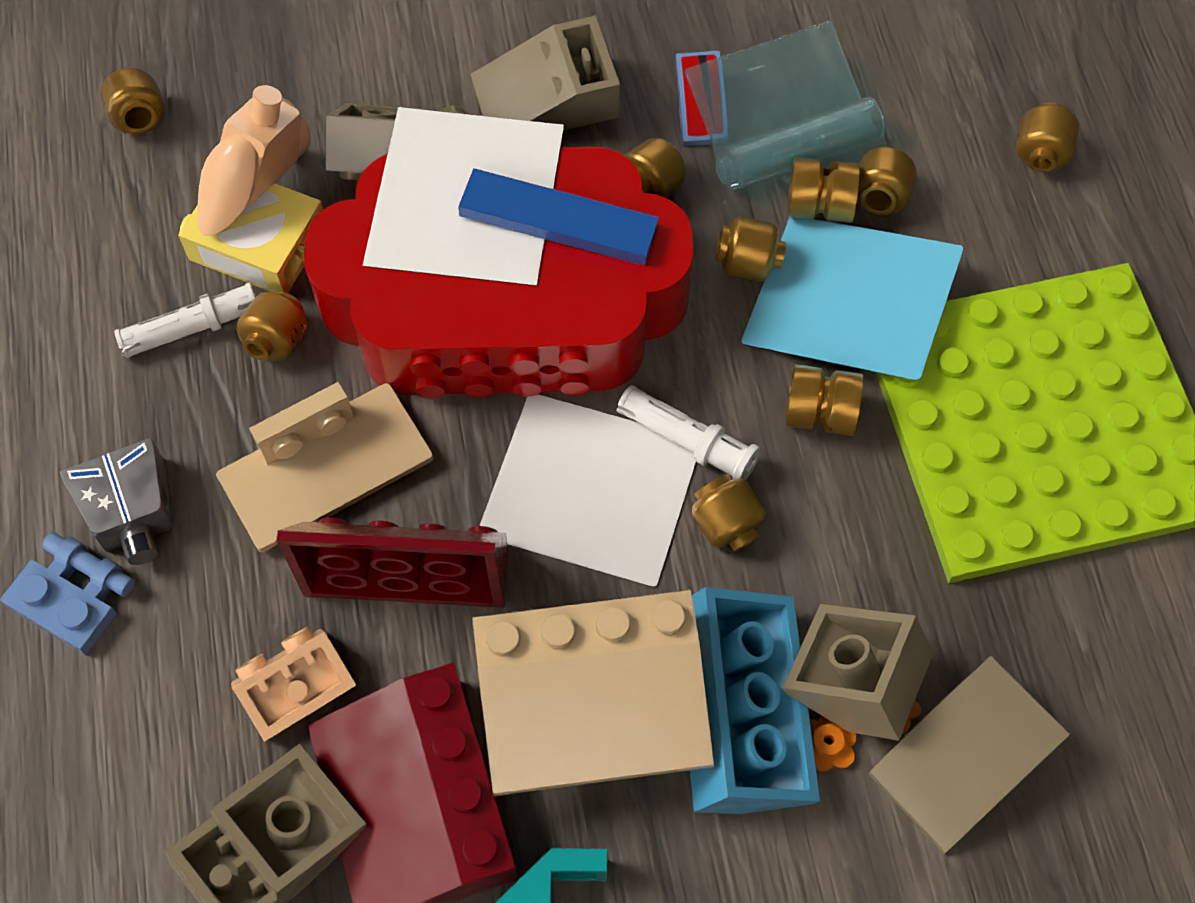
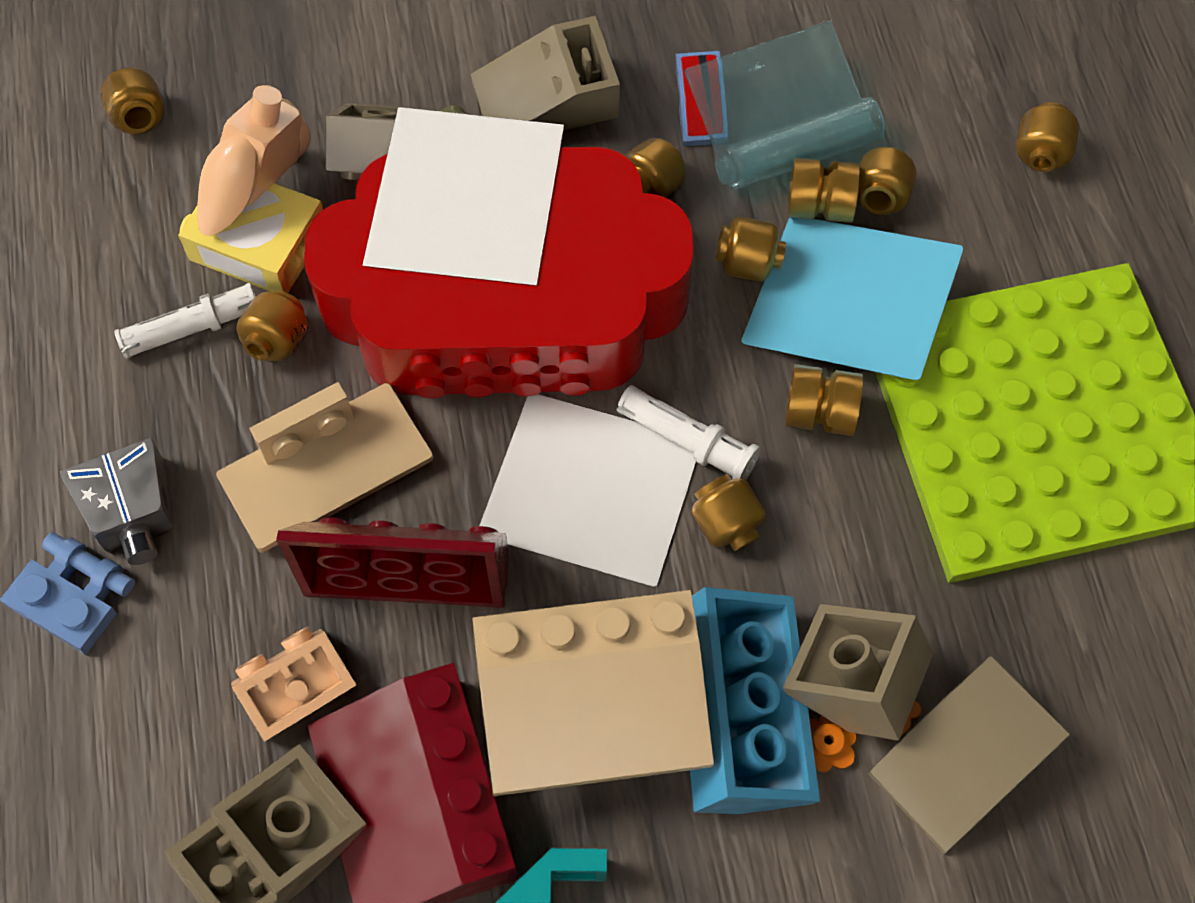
(558, 216): blue tile -> none

